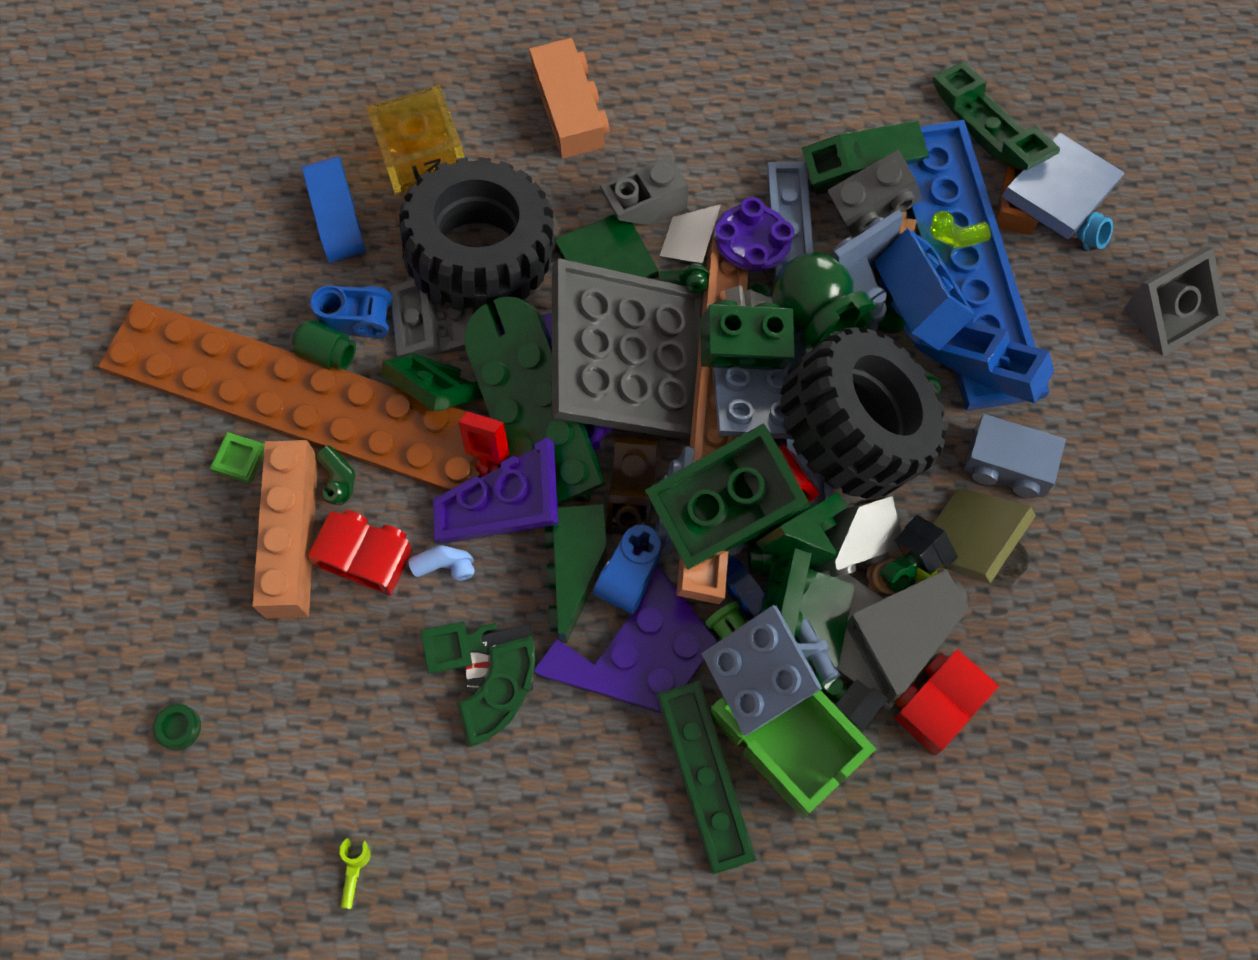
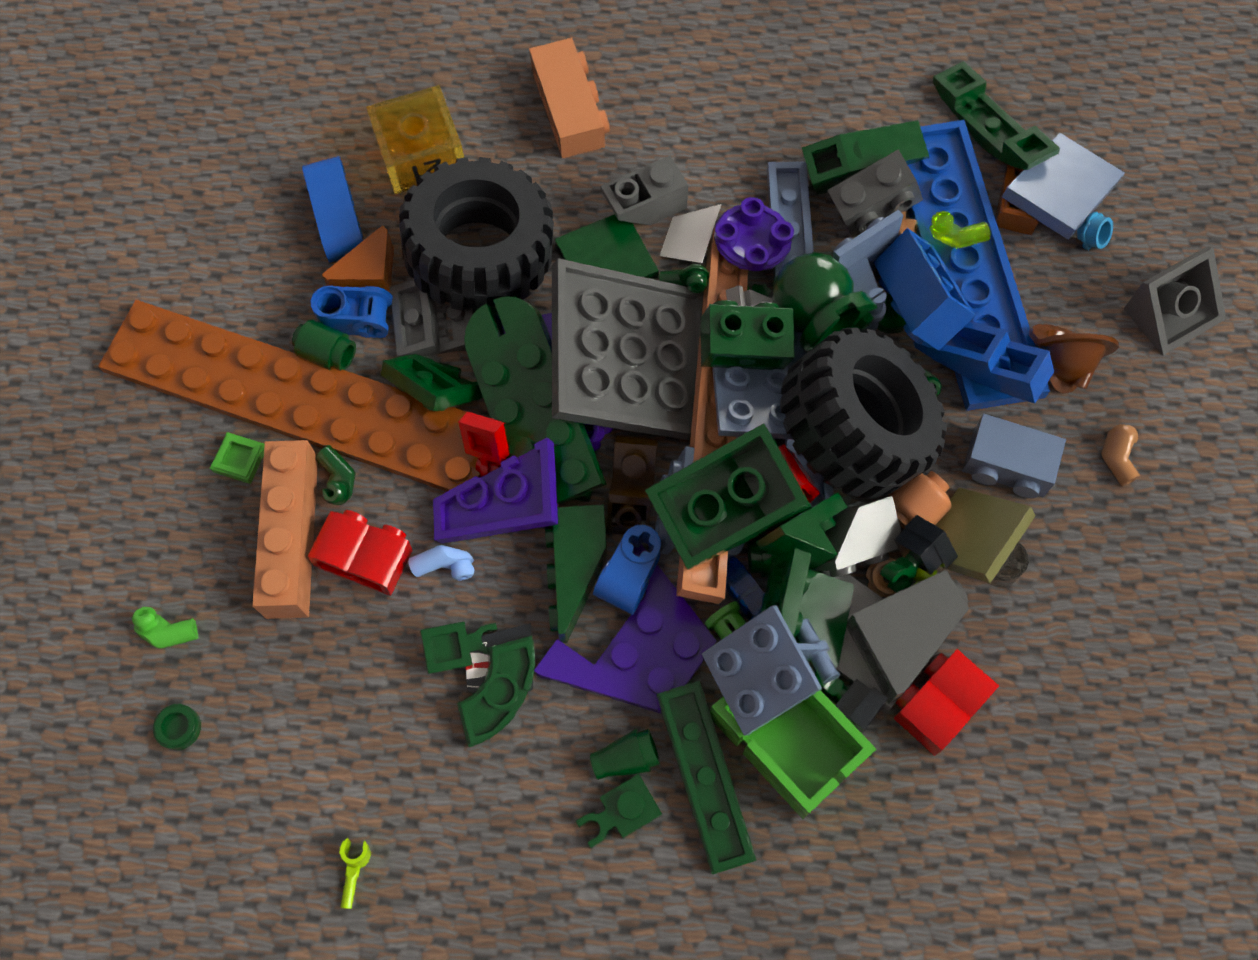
(160, 632): none -> bright green arm
(366, 264): none -> dark orange slope
(626, 756): none -> dark green cone
(627, 809): none -> dark green plate
(922, 497): none -> nougat head
(1072, 354): none -> reddish brown helmet
(1117, 452): none -> medium nougat arm

